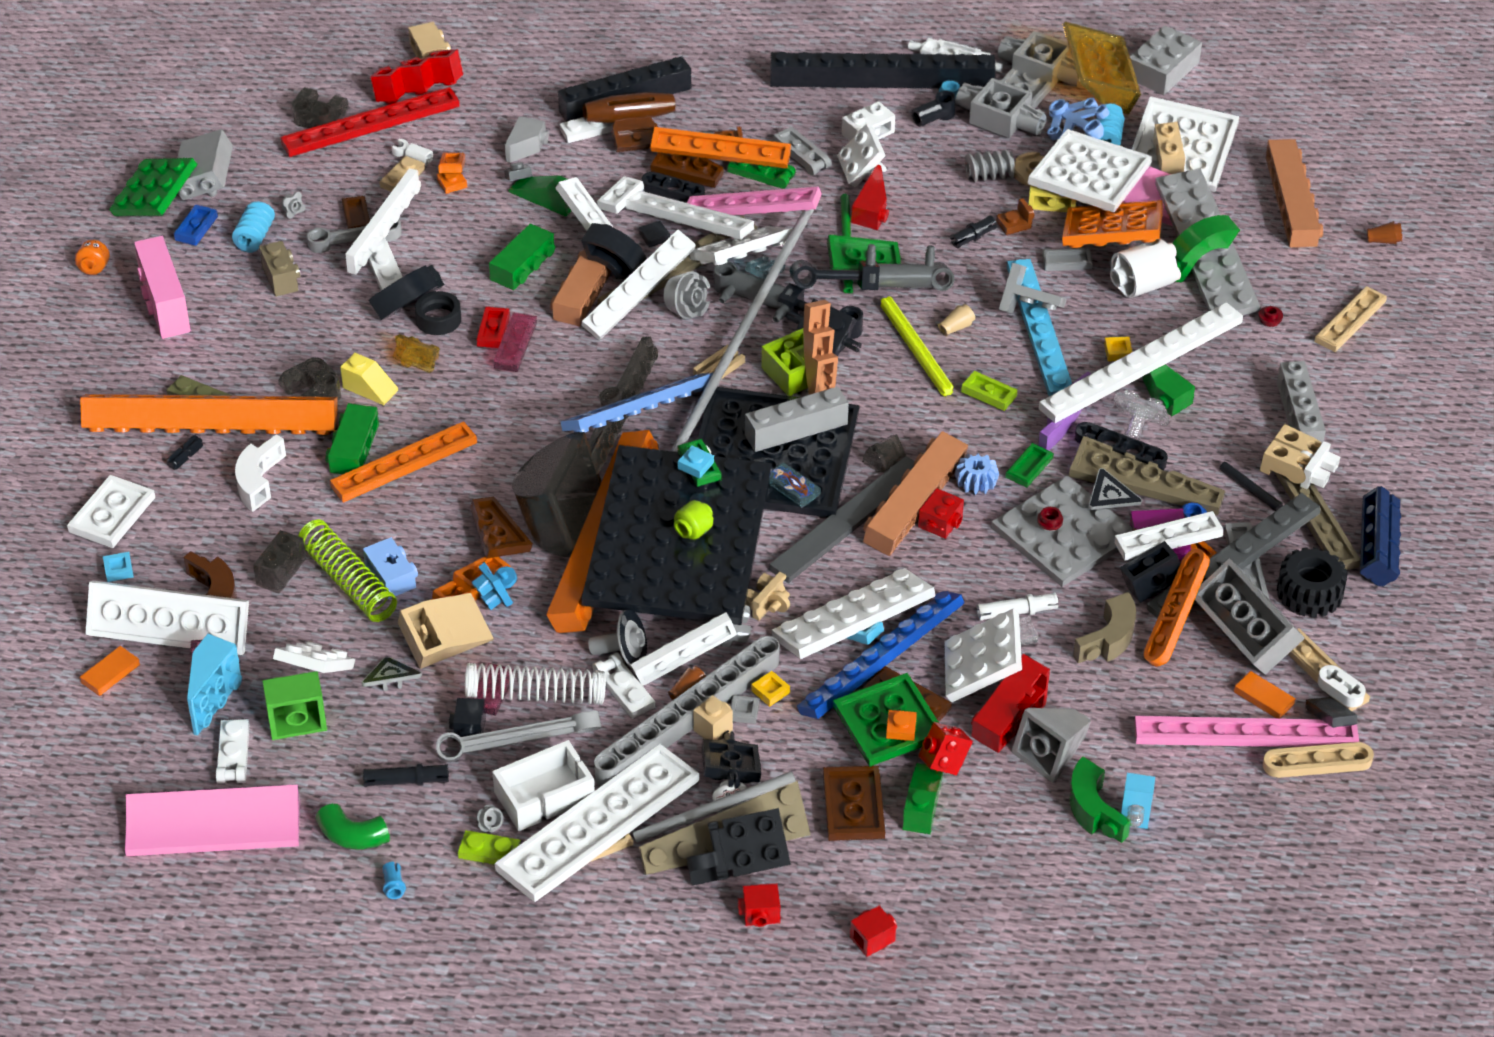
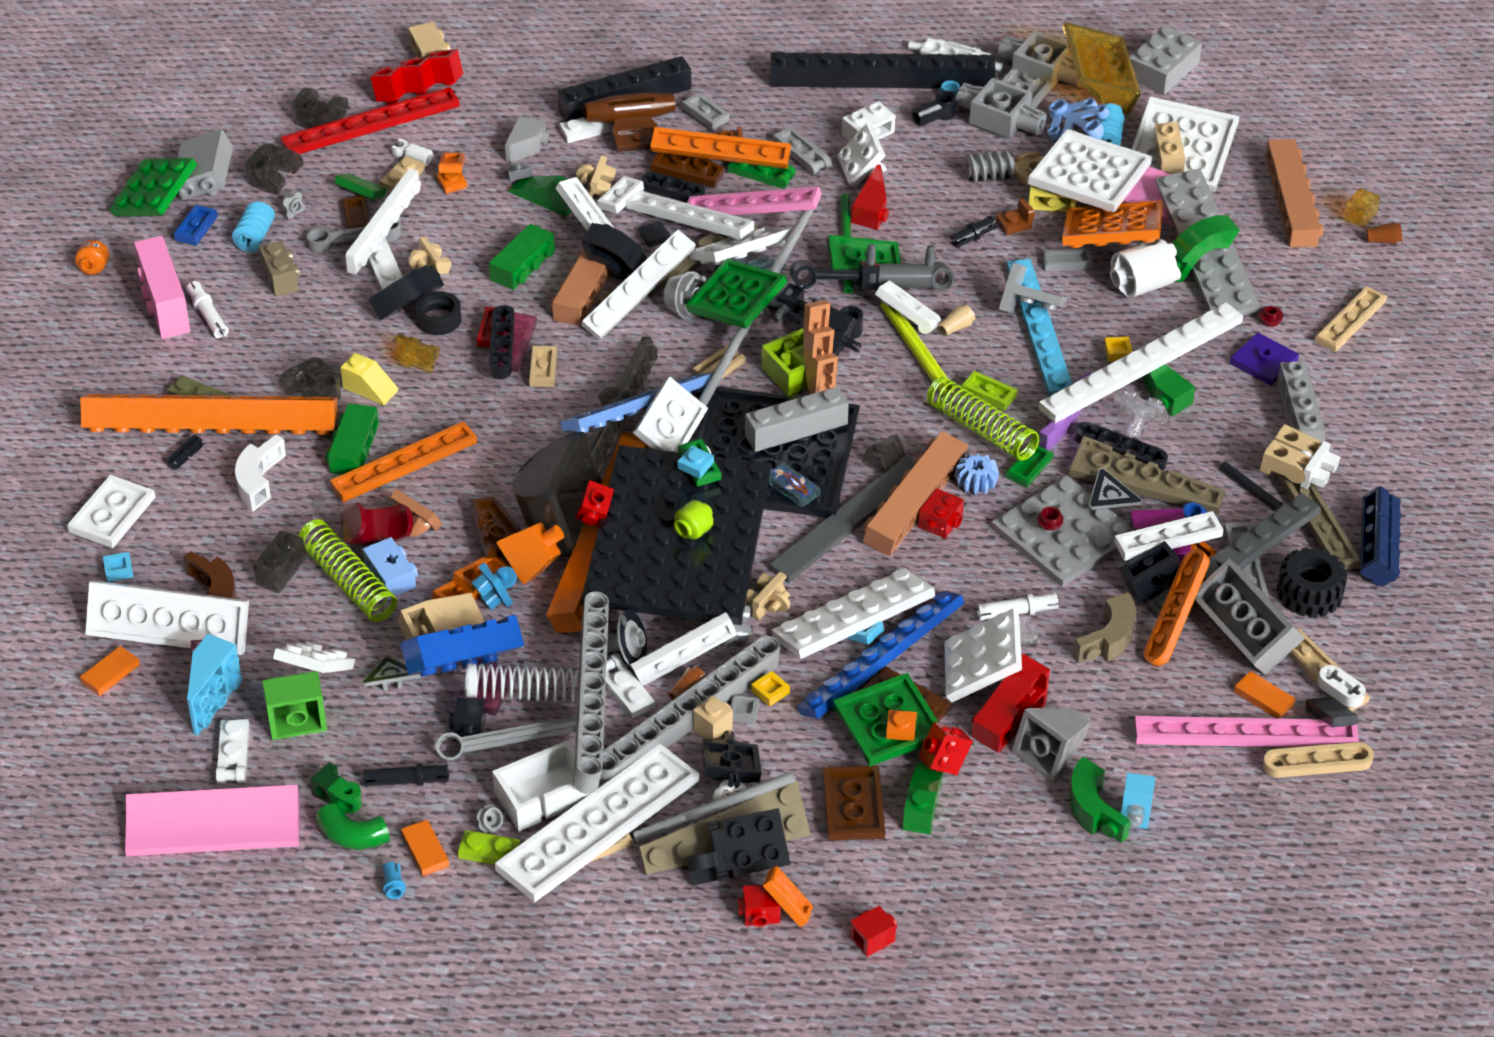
(203, 303): none -> white pin
(264, 164): none -> clear smoke piece
(334, 789): none -> leg
(360, 186): none -> green tile
(375, 525): none -> dark red animal
(422, 516): none -> nougat tile
(425, 847): none -> orange tile
(428, 255): none -> tan hips
(461, 646): none -> blue wedge
(504, 341): none -> black beam
(531, 550): none -> orange torso
(543, 366): none -> tan plate
(591, 693): none -> light grey beam
(594, 503): none -> red brick
(599, 179): none -> tan hips
(670, 417): none -> white plate
(705, 111): none -> light grey plate
(736, 293): none -> green plate
(788, 896): none -> orange tile
(908, 307): none -> white plate
(1020, 438): none -> lime piece
(1262, 358): none -> dark purple plate
(1362, 207): none -> clear yellow brick

